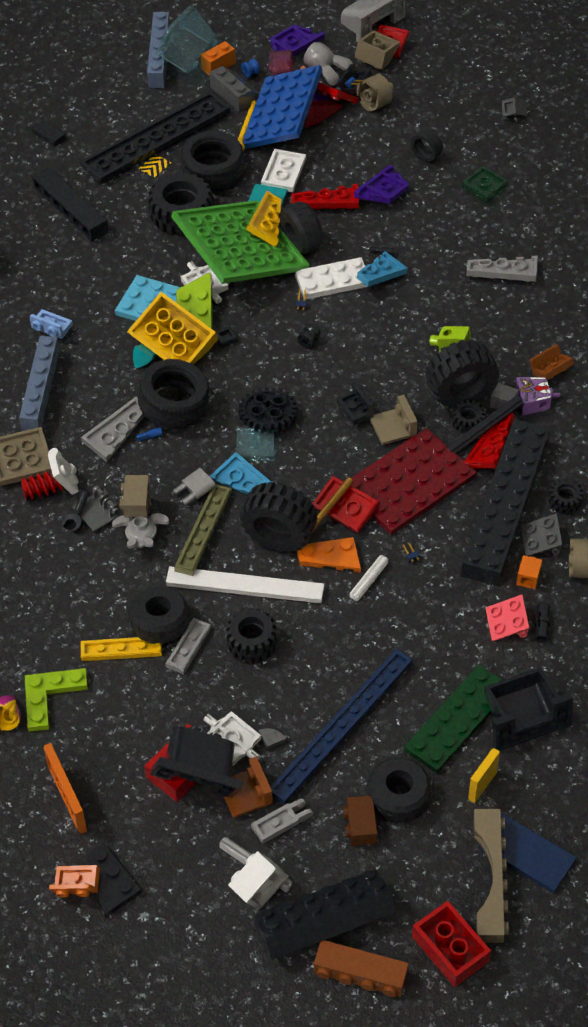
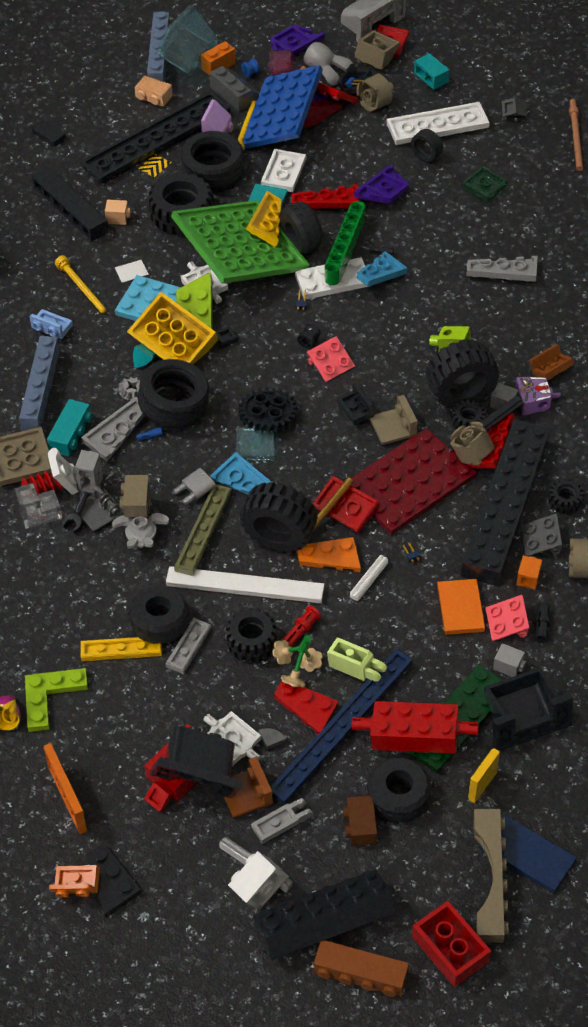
(35, 507): none -> clear brick
(63, 264): none -> yellow piece
(69, 427): none -> teal brick
(88, 470): none -> light grey brick
(117, 212): none -> light nougat brick
(127, 392): none -> light grey gear
(130, 270): none -> white sticker
(153, 91): none -> light nougat brick
(158, 796): none -> red plate
(216, 119): none -> lavender slope
(302, 625): none -> red pin
(307, 659): none -> tan plant
(307, 704): none -> red wing
(330, 359): none -> coral hinge
(345, 243): none -> green beam
(354, 660): none -> yellowish green hinge
(415, 727): none -> red brick
(431, 71): none -> teal brick
(441, 121): none -> white plate
(460, 606): none -> orange tile
(471, 443): none -> dark tan brick
(509, 660): none -> light grey brick
(574, 113): none -> nougat bar

